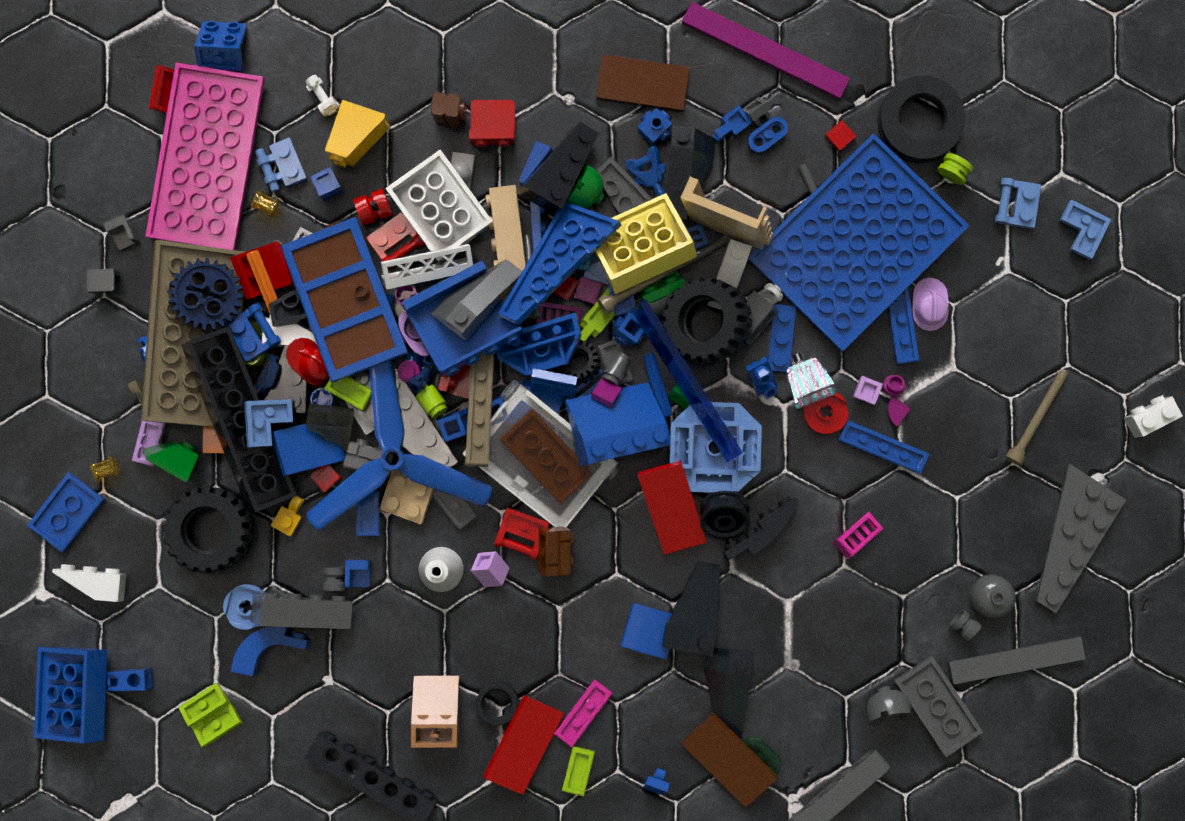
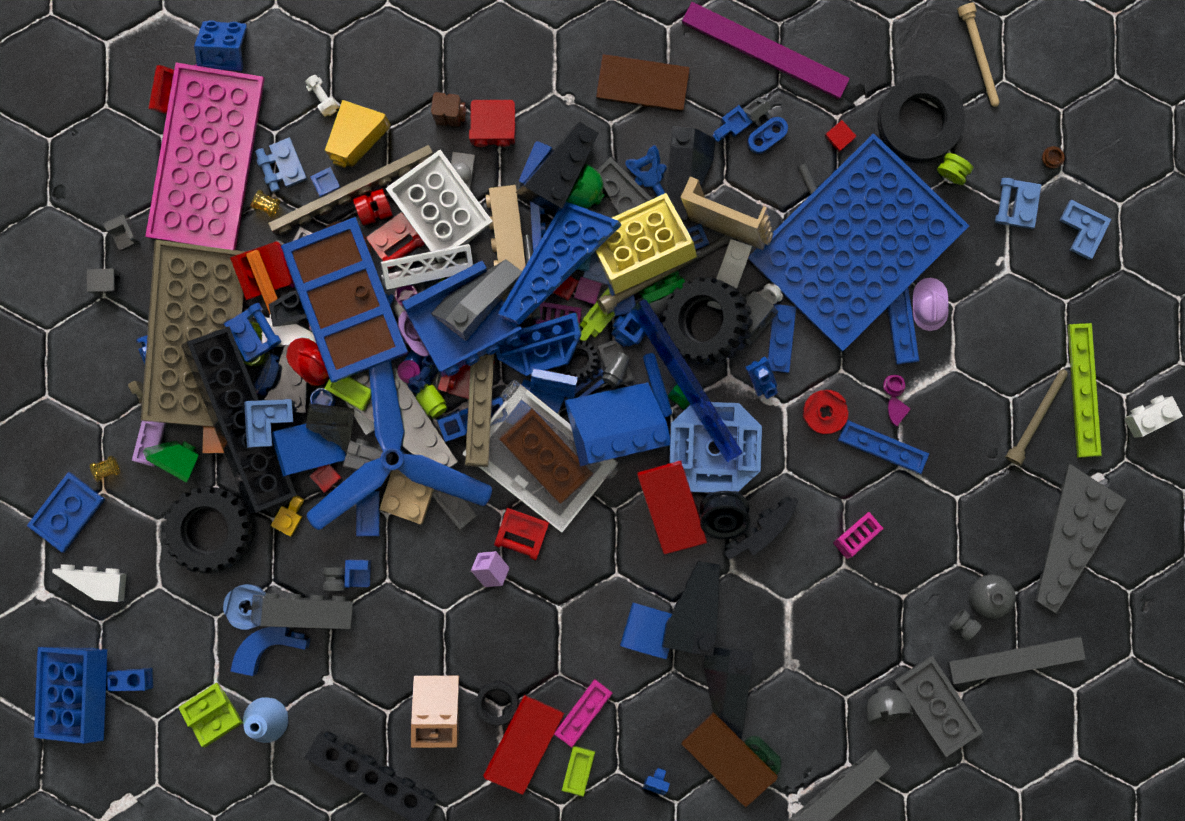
(212, 275): dark blue gear -> none
(265, 720): none -> light blue cone
(344, 194): none -> dark tan plate
(449, 564): white cone -> none
(555, 551): reddish brown brick -> none
(606, 392): magenta tile -> none
(649, 131): blue brick -> none
(808, 381): clear torso -> none
(867, 390): lavender tile -> none
(967, 13): none -> tan piece
(1053, 157): none -> reddish brown plate
(1084, 390): none -> lime tile

